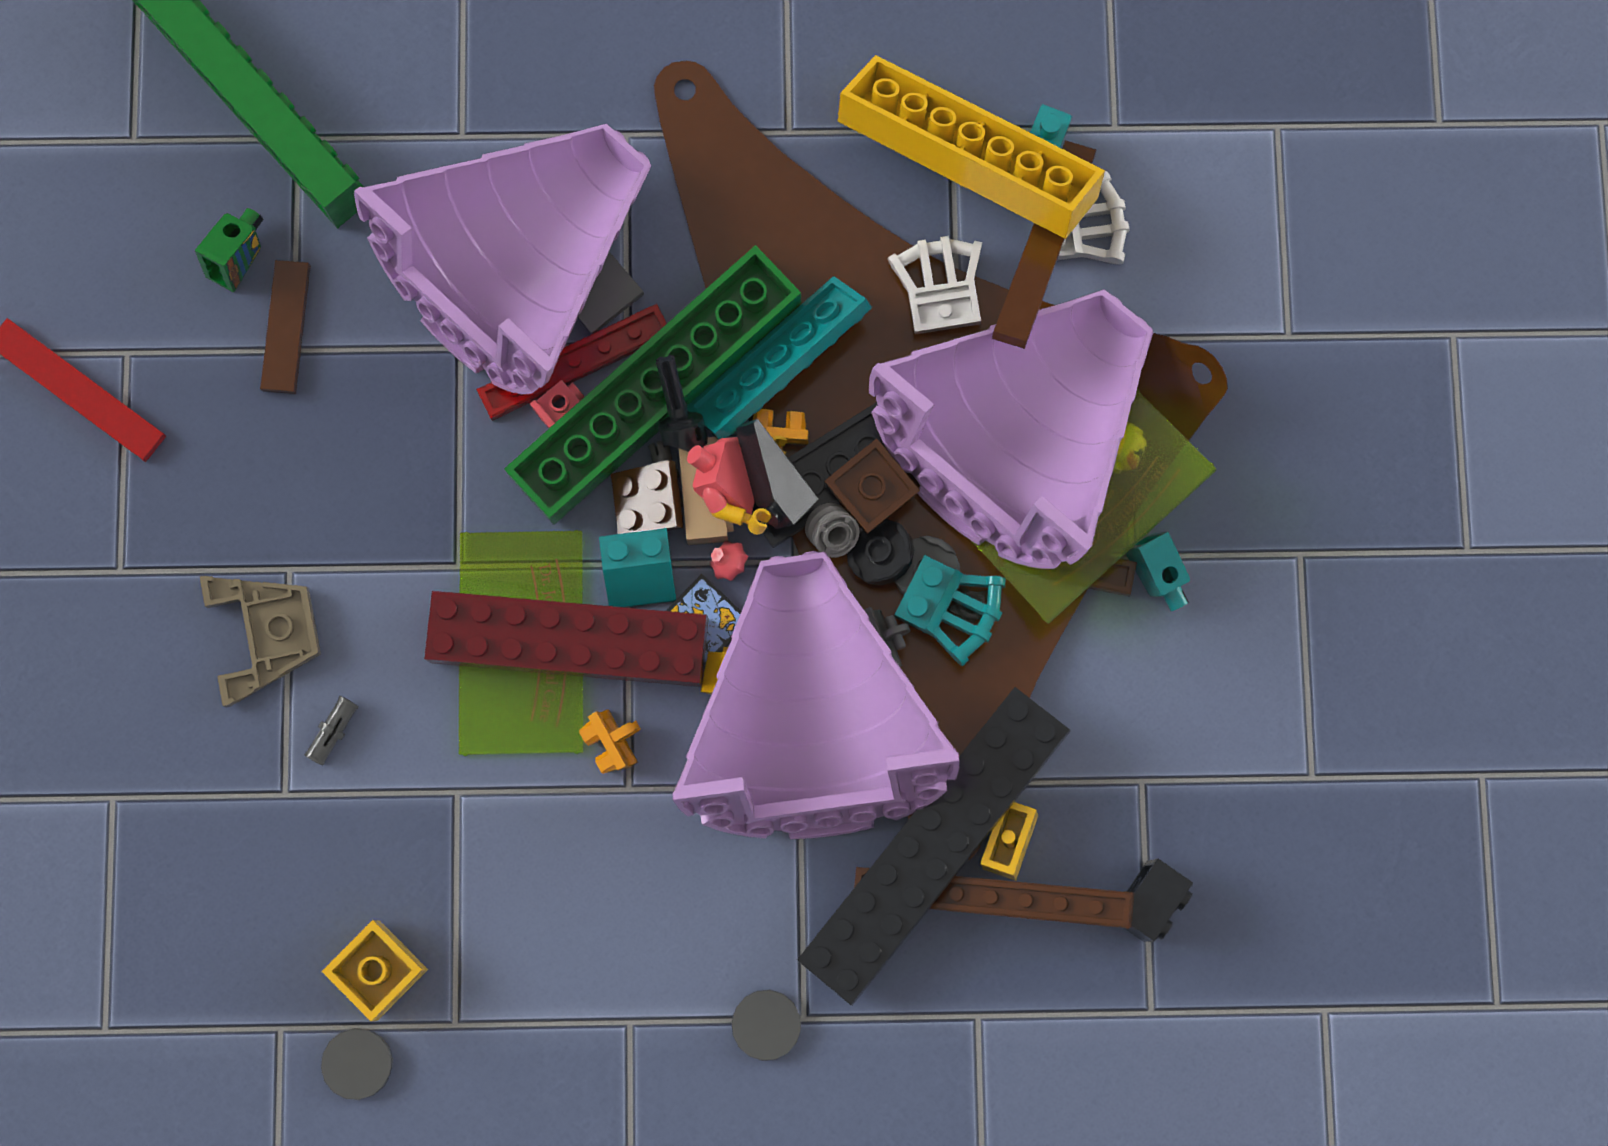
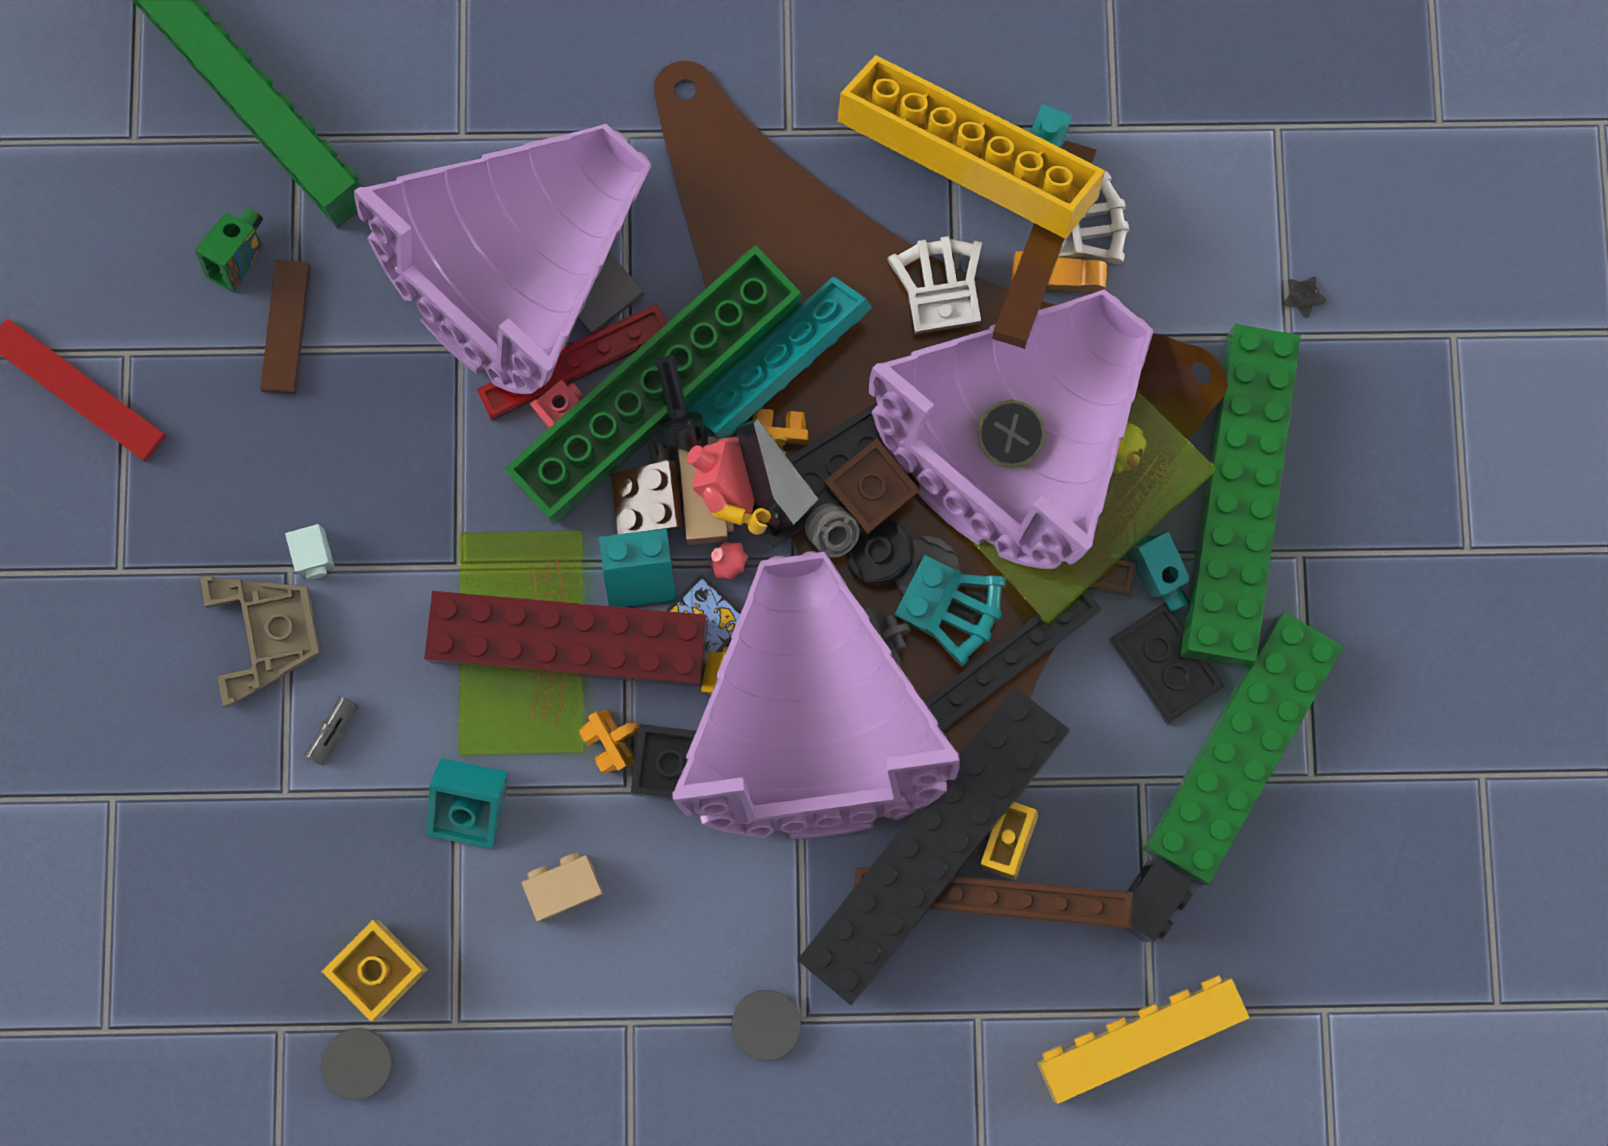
(310, 552): none -> light aqua brick
(466, 803): none -> teal slope
(561, 887): none -> tan brick
(659, 760): none -> black brick
(1007, 661): none -> black plate
(1011, 433): none -> black tile
(1073, 275): none -> light orange leg
(1142, 1039): none -> yellow brick
(1153, 655): none -> black tile
(1241, 497): none -> green brick
(1242, 749): none -> green brick
(1304, 287): none -> clear smoke plate

